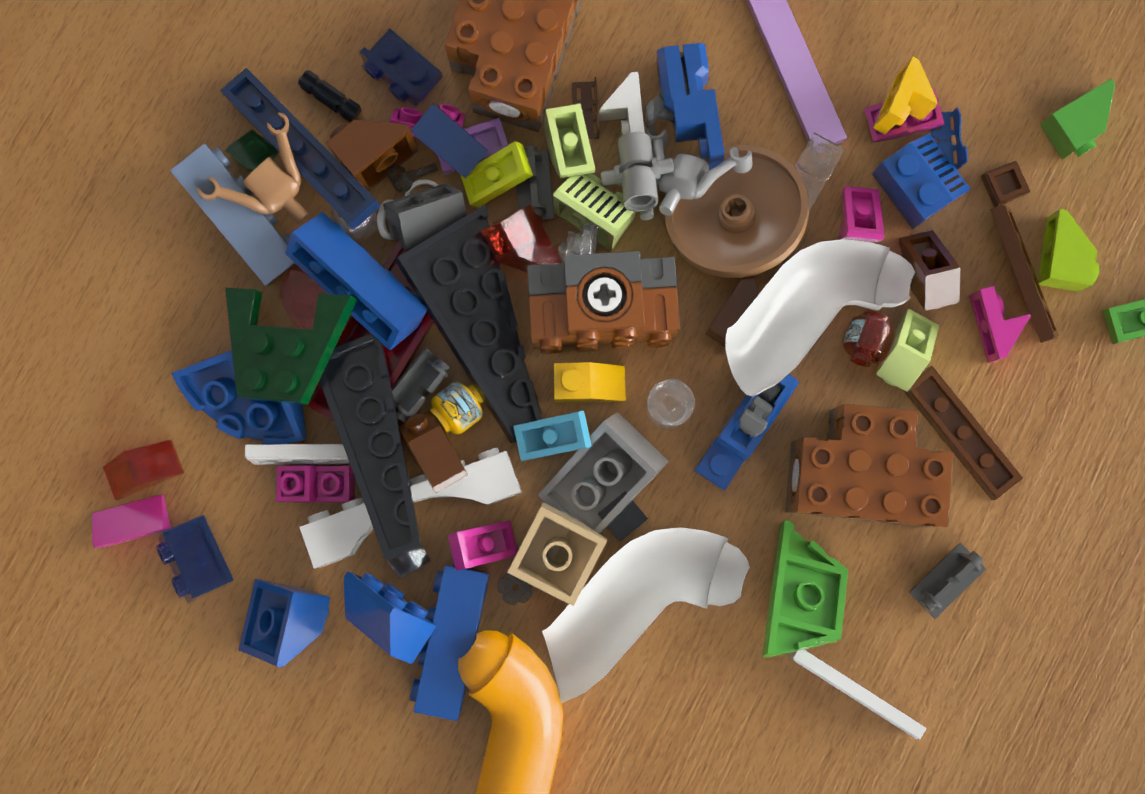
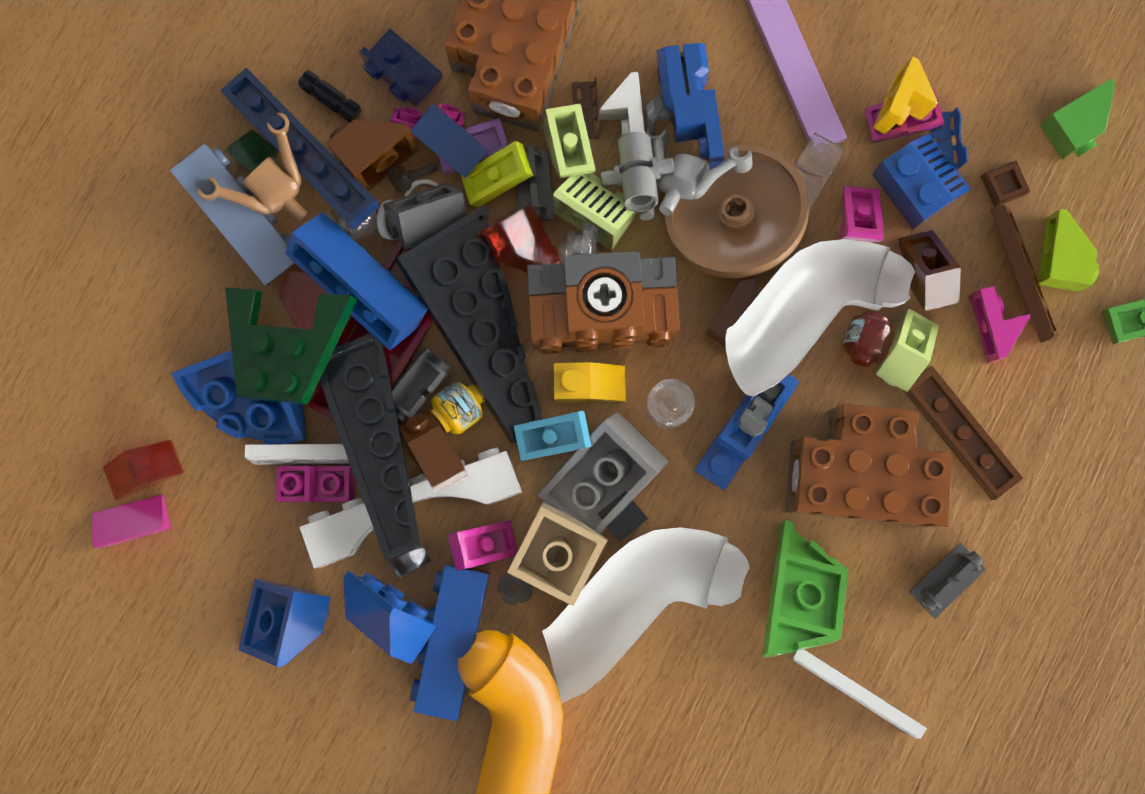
(193, 559): clear blue bracket -> none

